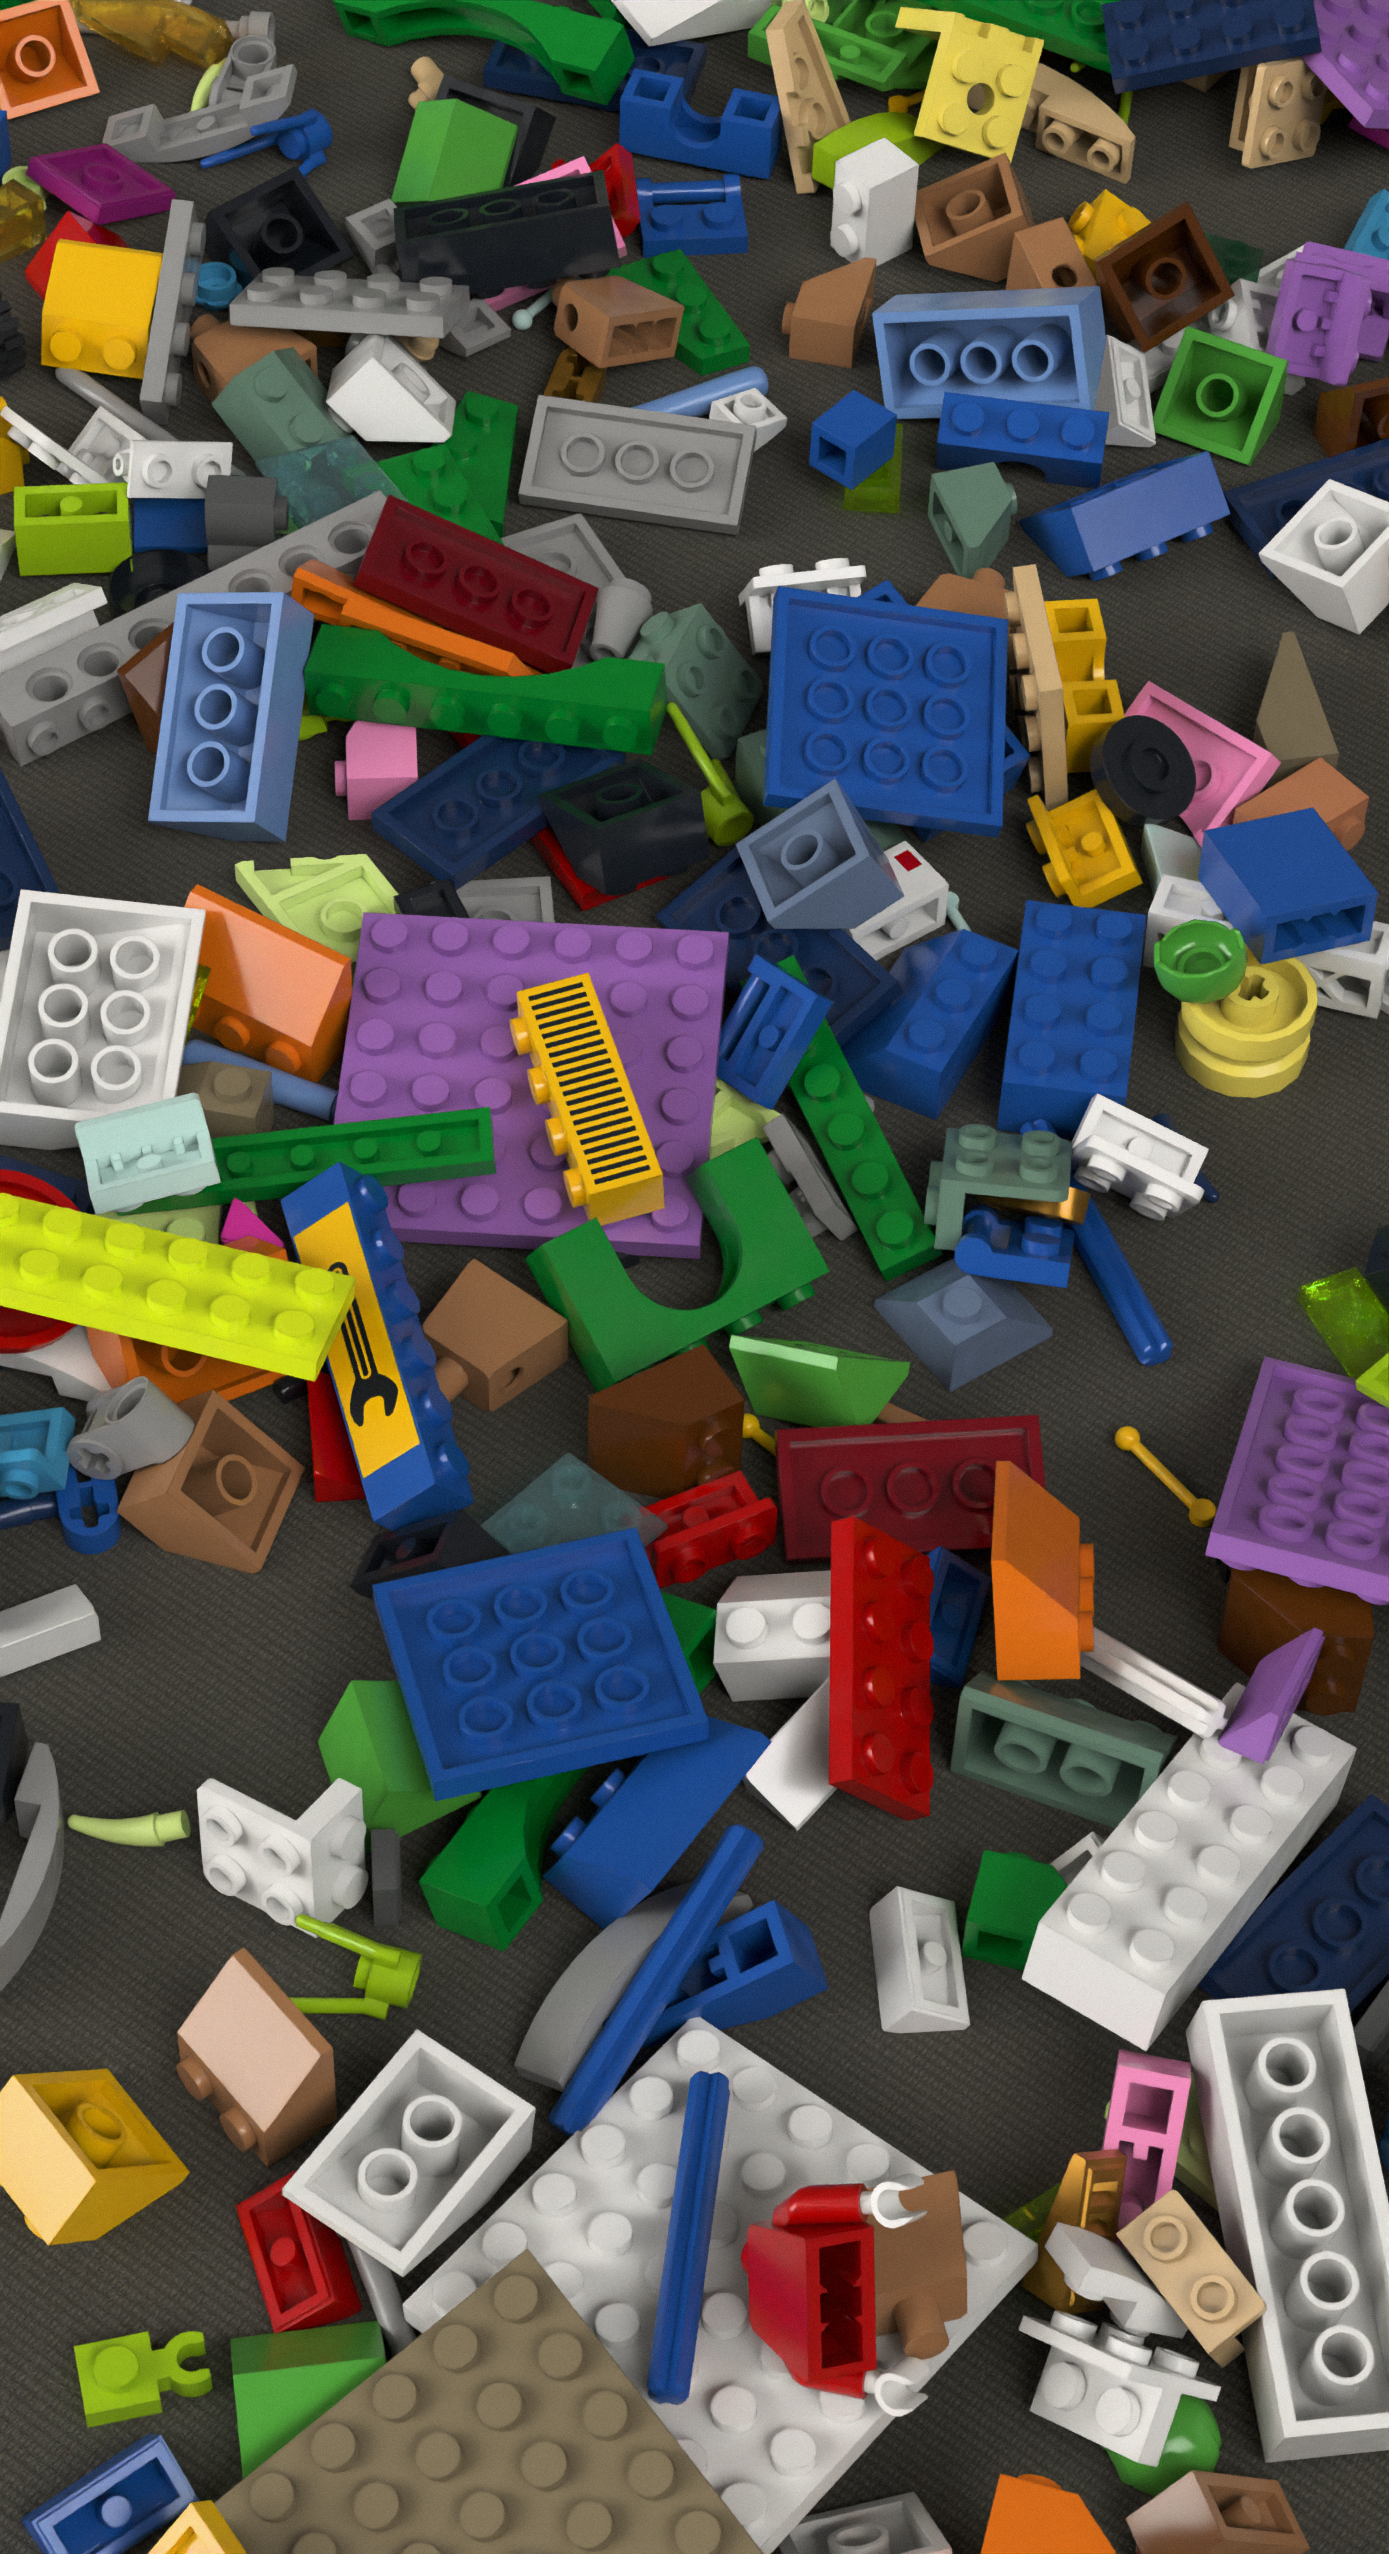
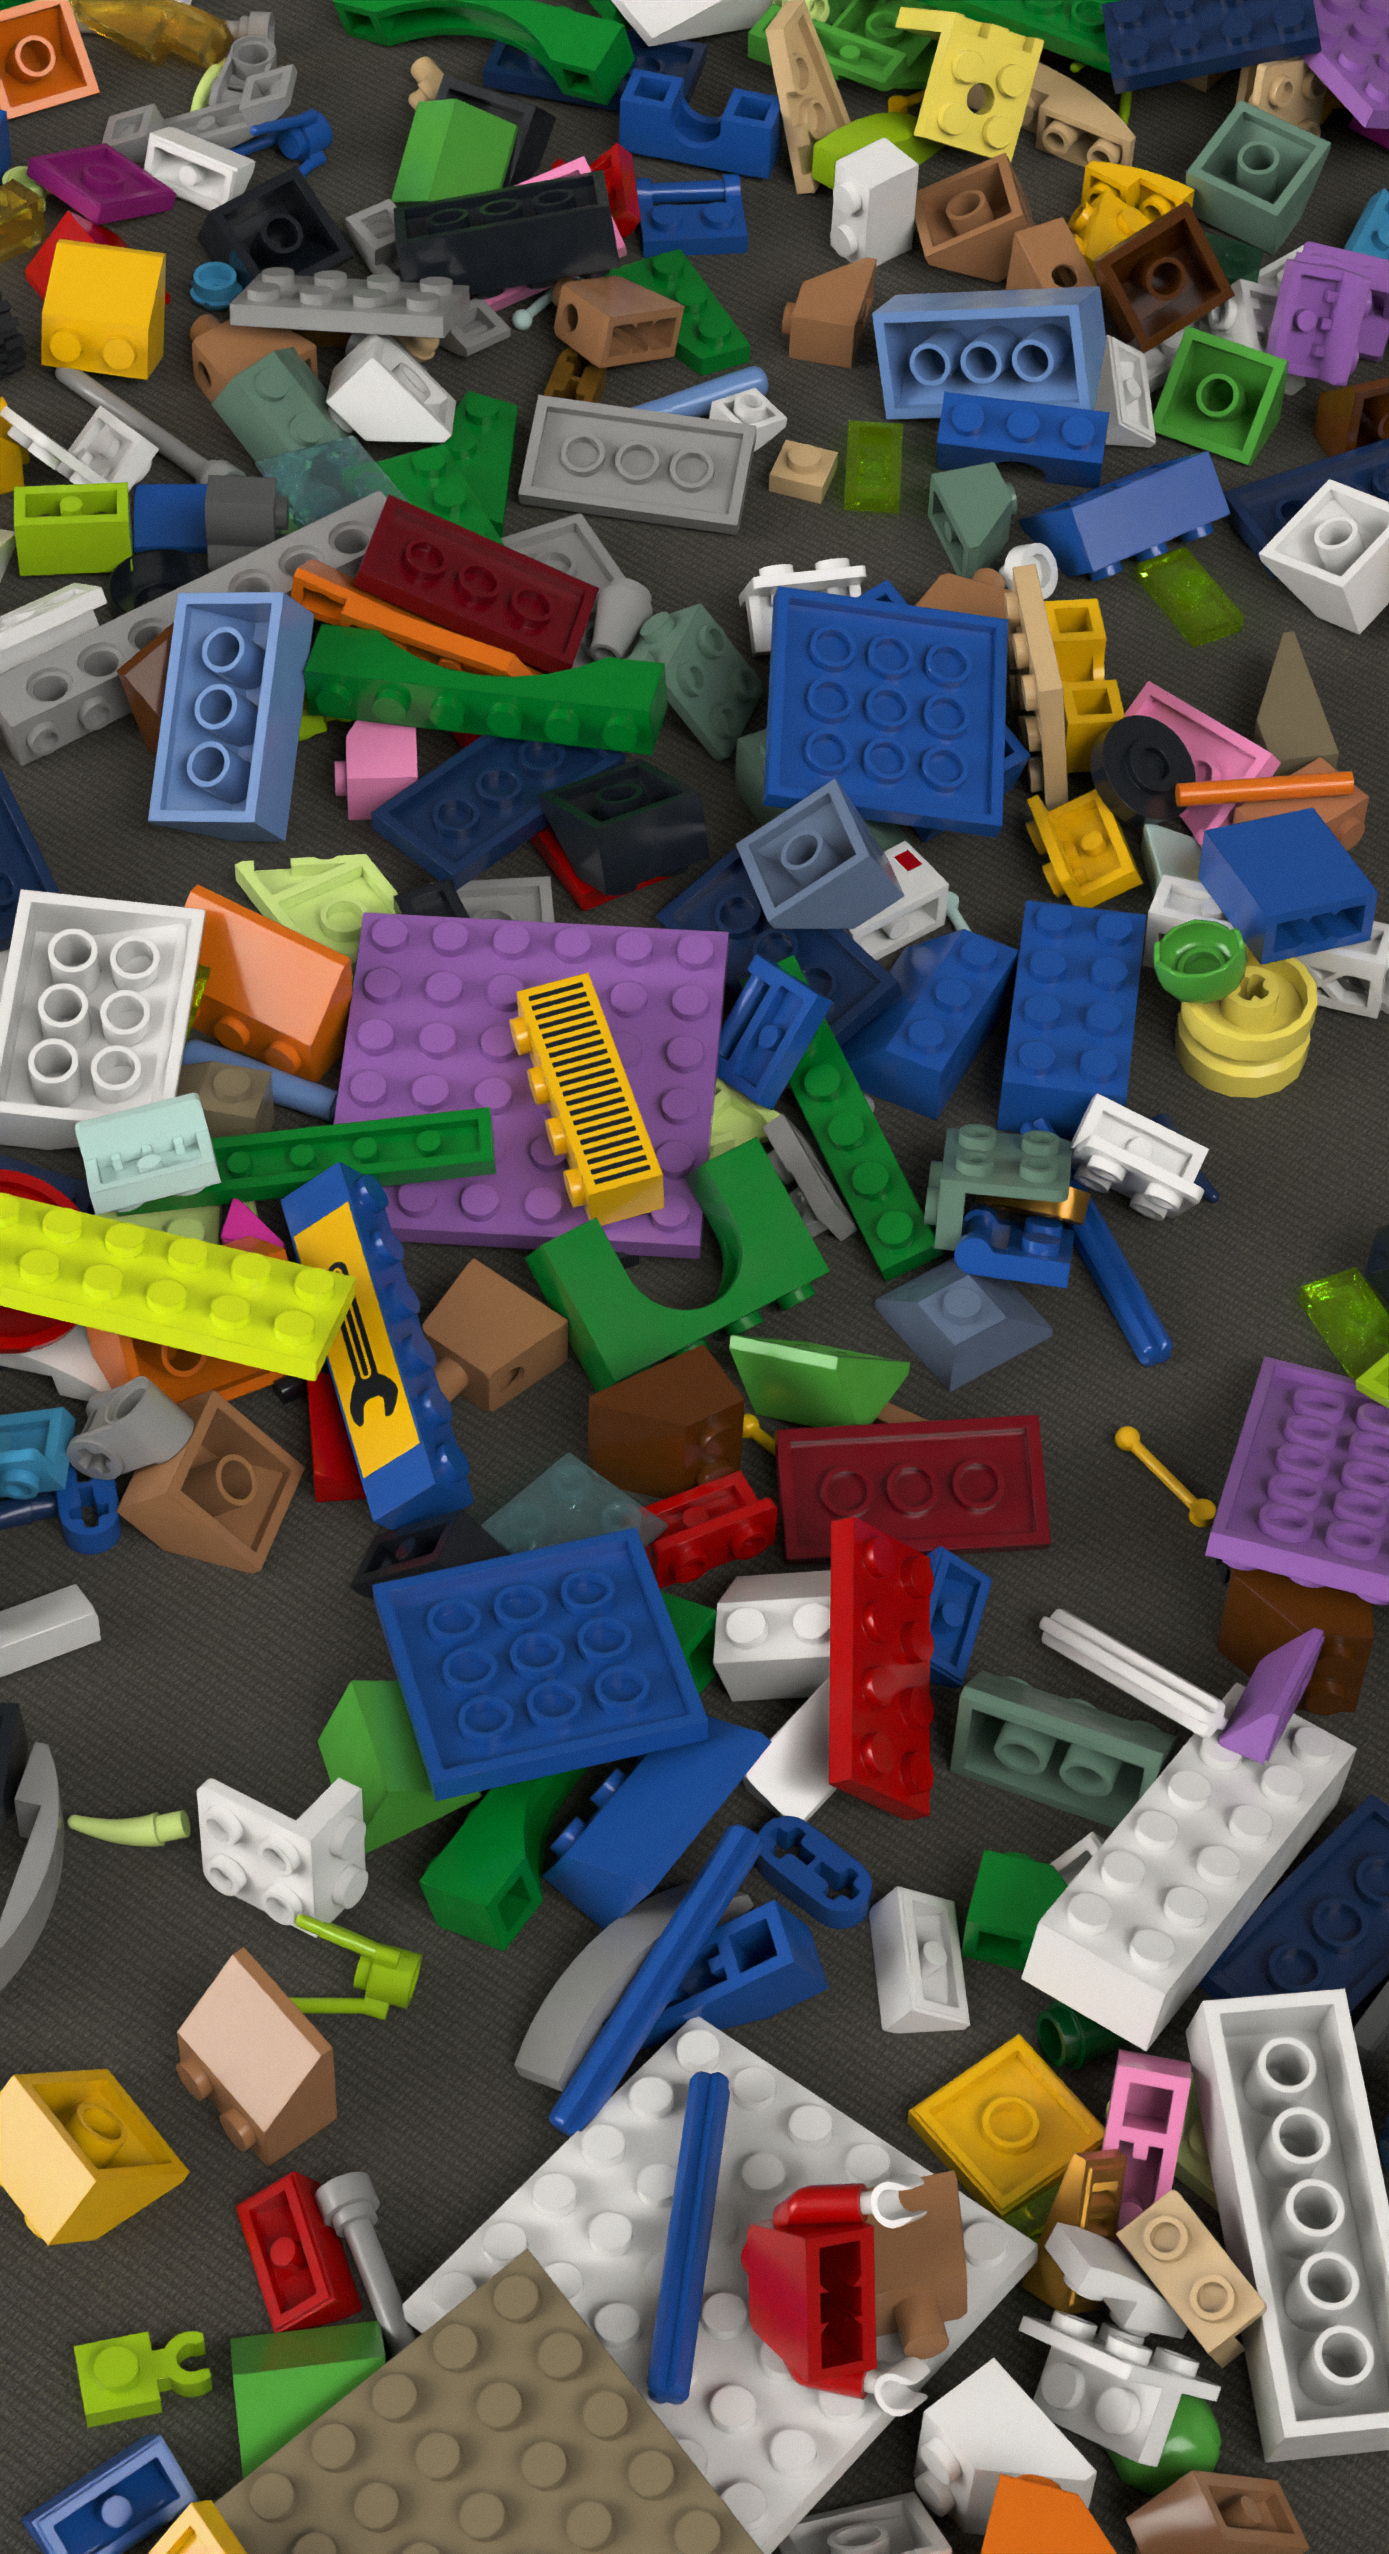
(171, 467): white hinge -> none
(172, 311): light grey wing -> none
(197, 168): none -> white slope
(386, 1877): dark grey tile -> none
(414, 2155): white slope -> none
(724, 812): lime plant -> none
(803, 471): none -> tan plate
(819, 1866): none -> blue beam
(852, 439): blue brick -> none
(987, 2431): none -> white slope
(1007, 2127): none -> yellow tile
(1032, 554): none -> white tile
(1039, 1582): orange slope -> none
(1073, 2038): none -> dark green cone
(1136, 187): none -> yellow slope
(1189, 597): none -> clear neon green plate
(1256, 176): none -> sand green slope
(1264, 788): none -> orange bar

